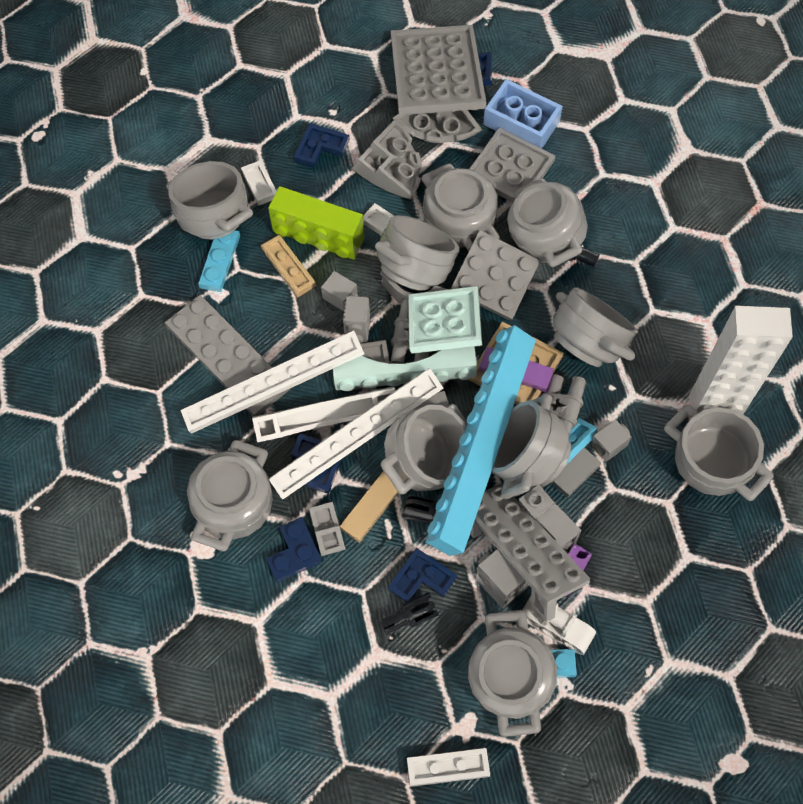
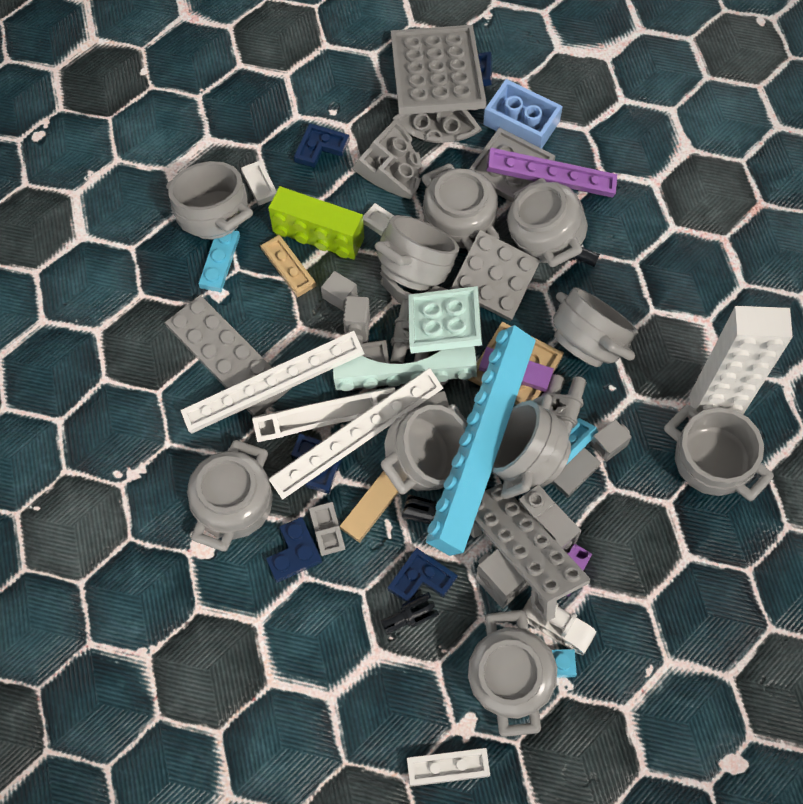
(534, 168): none -> medium lavender plate

